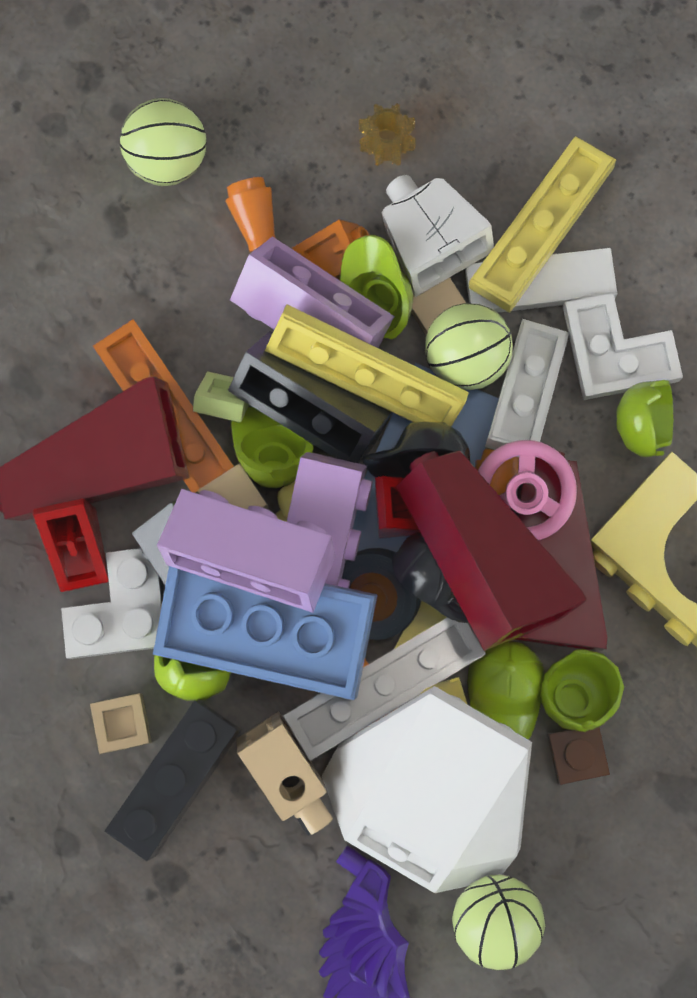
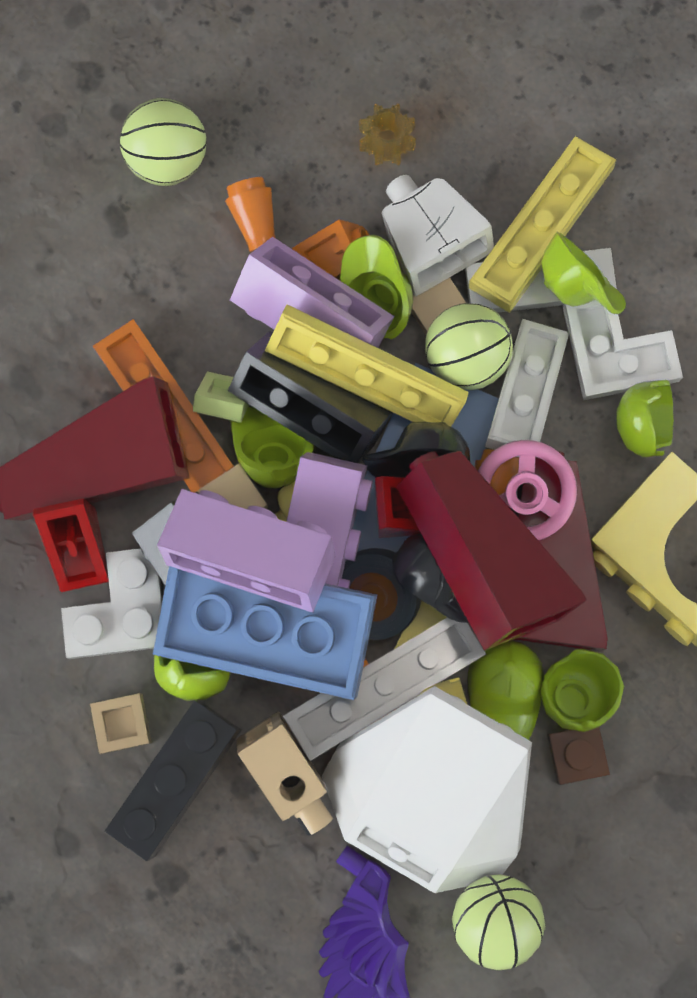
(576, 277): none -> lime piece

